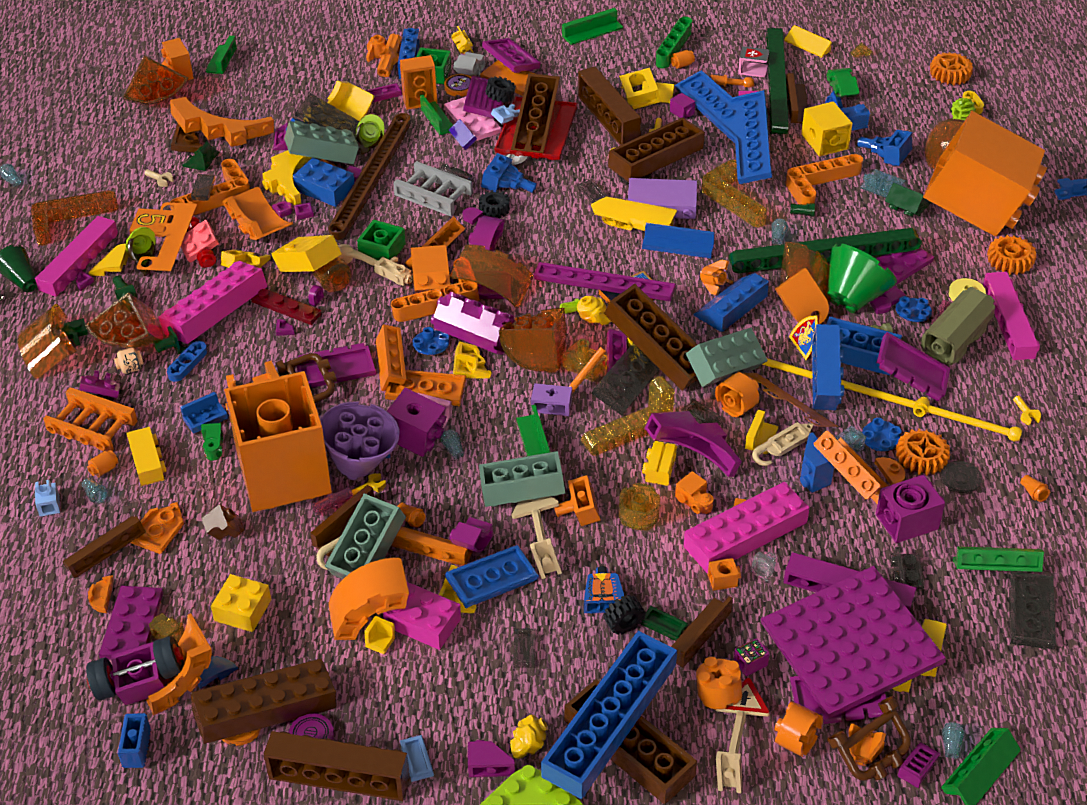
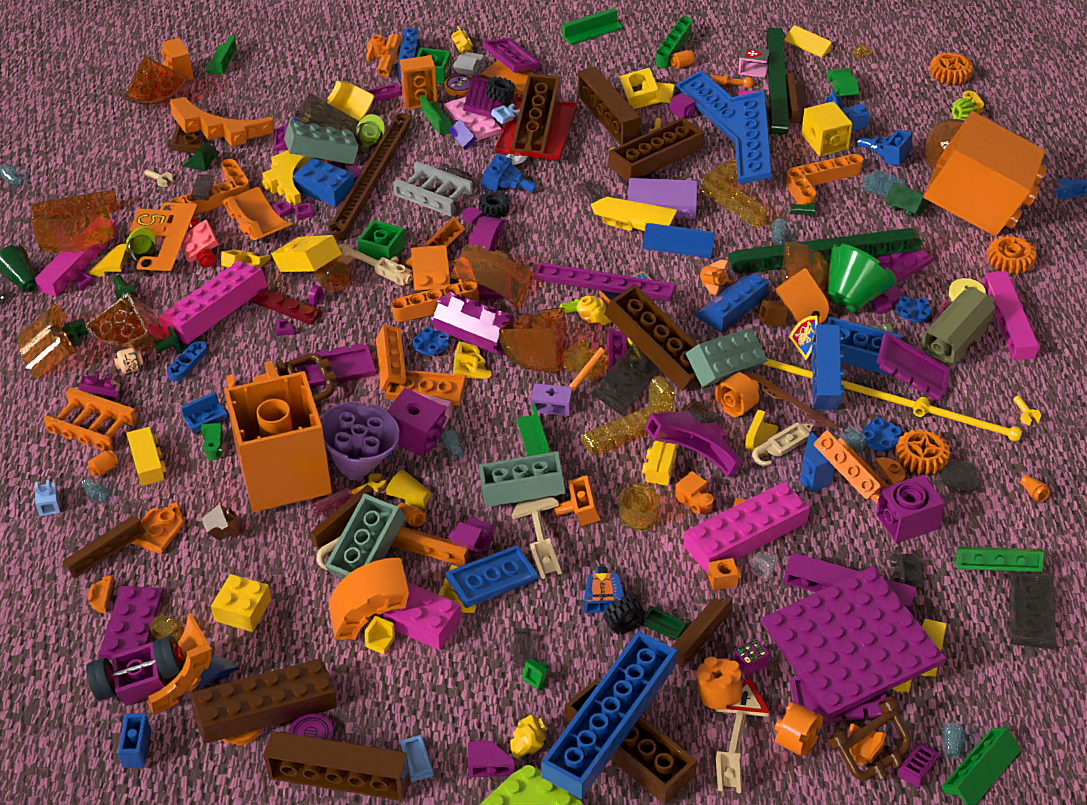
(74, 233): none -> clear orange panel
(408, 488): none -> yellow slope
(535, 673): none -> green tile
(773, 313): none -> reddish brown brick

